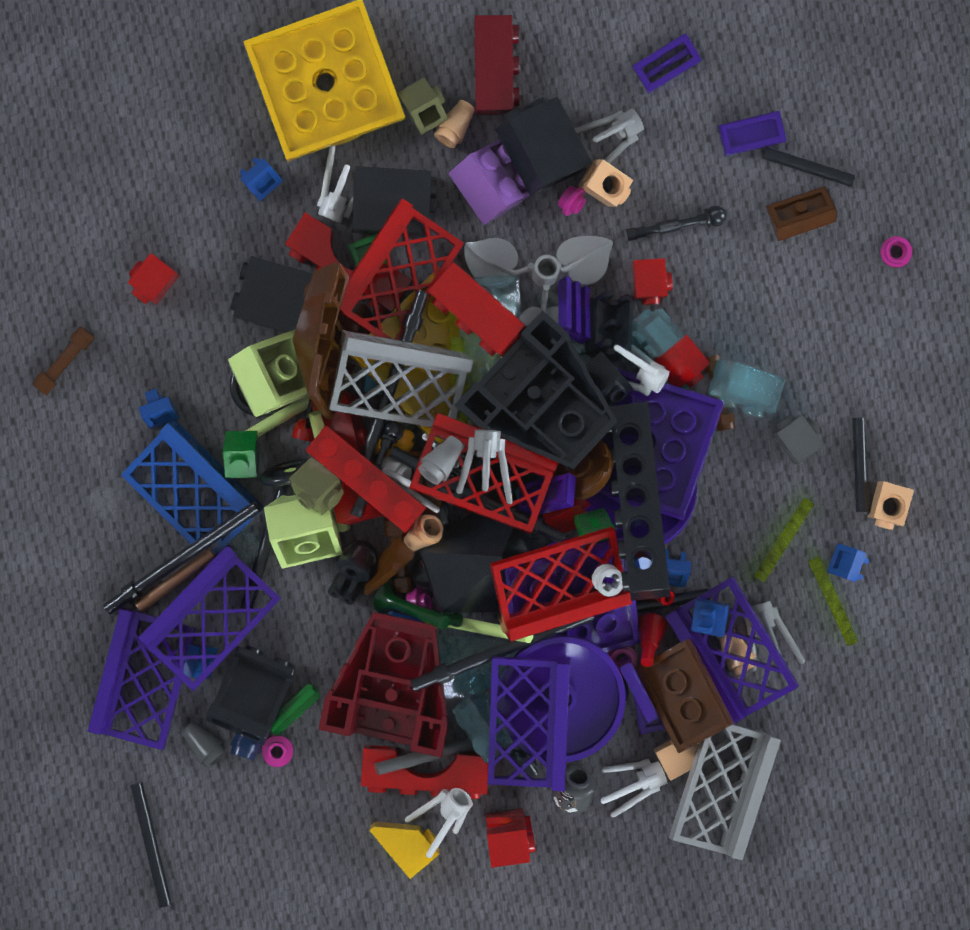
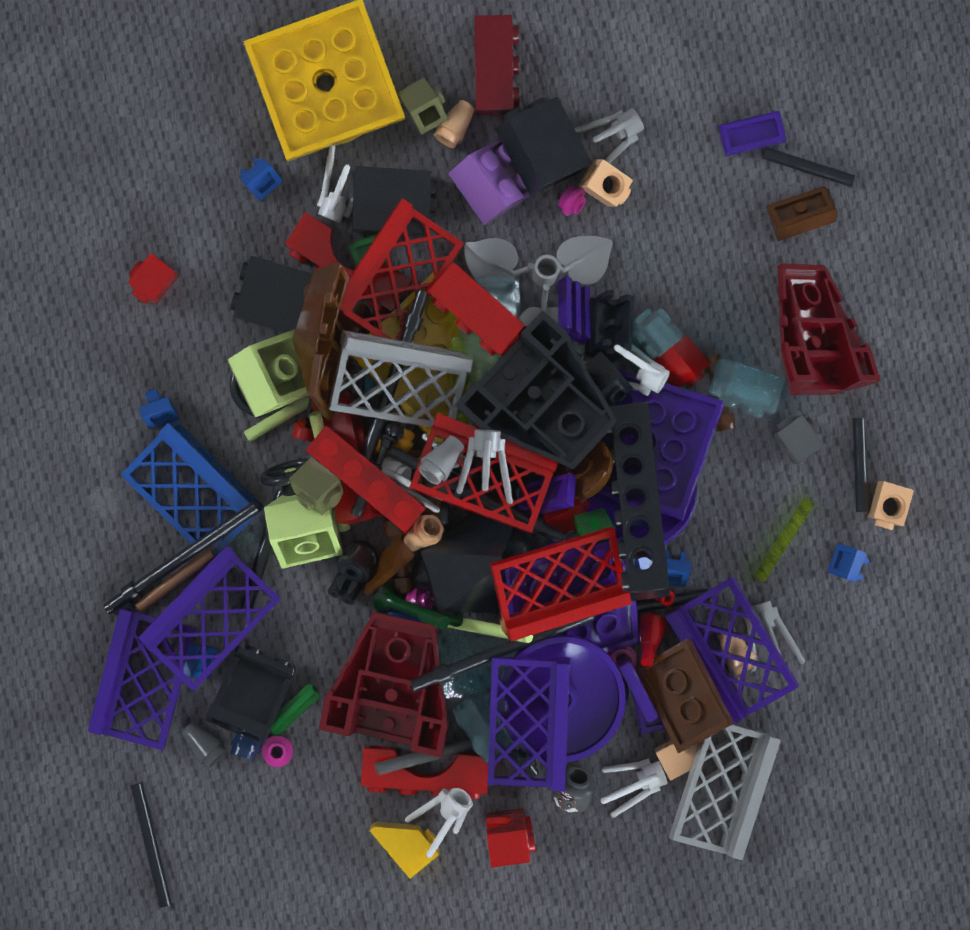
(80, 339): reddish brown bar -> none
(241, 454): green brick -> none
(609, 571): white bush -> none
(643, 77): dark purple tile -> none
(651, 280): red brick -> none
(710, 617): blue tile -> none
(713, 216): black piece -> none
(816, 336): none -> dark red wedge
(833, 601): clear neon green bar -> none
(903, 245): dark pink plate -> none

